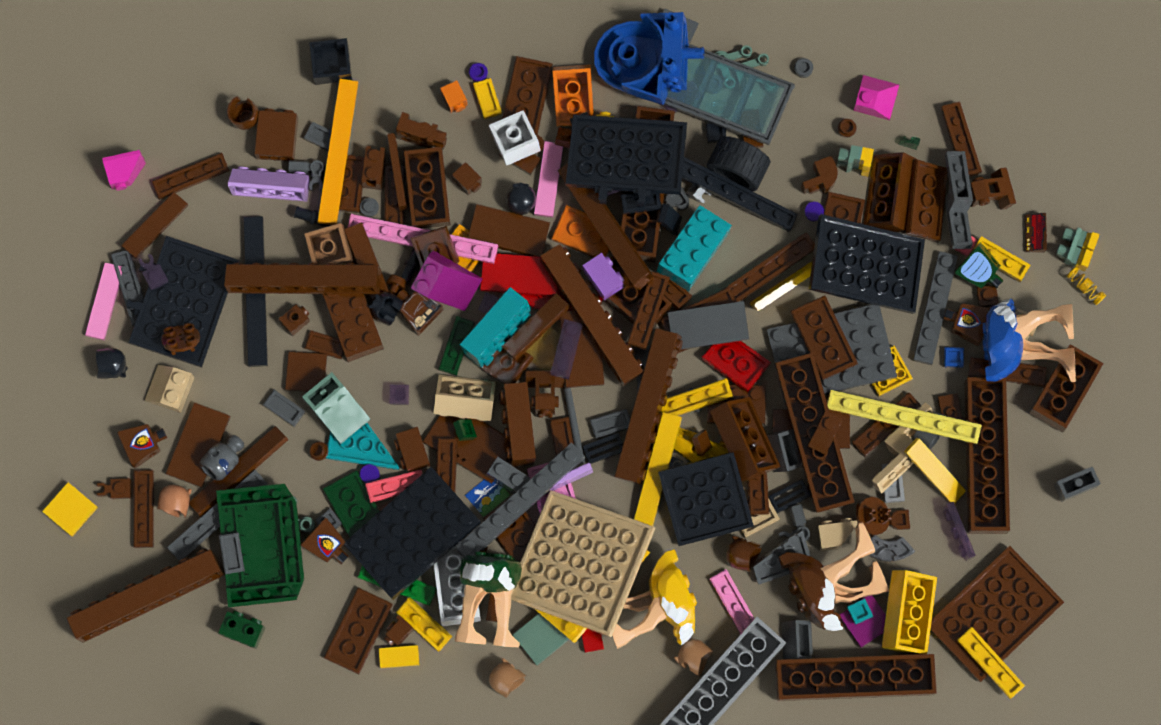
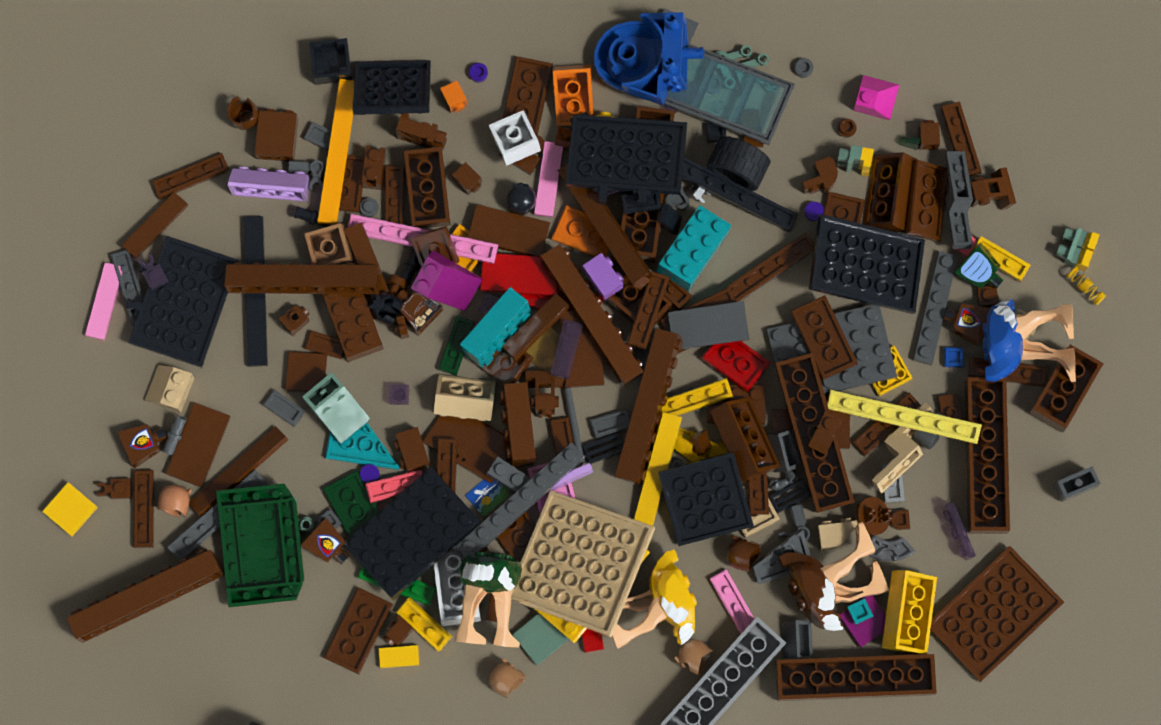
(110, 363): black helmet -> none
(123, 168): dark pink slope -> none
(174, 434): none -> dark grey pin
(180, 338): reddish brown plate -> none
(222, 458): dark grey piece -> none
(231, 553): dark grey tile -> none
(241, 631): dark green brick -> none
(319, 451): reddish brown plate -> none
(392, 87): none -> black plate
(397, 172): reddish brown tile -> none
(401, 327): none -> reddish brown plate
(465, 430): dark green plate -> none
(487, 98): yellow tile -> none
(781, 288): yellow tile -> none
(790, 478): none -> dark grey arm
(929, 135): none -> reddish brown brick
(934, 471): yellow tile -> none
(990, 663): yellow tile -> none
(1036, 233): slope -> none

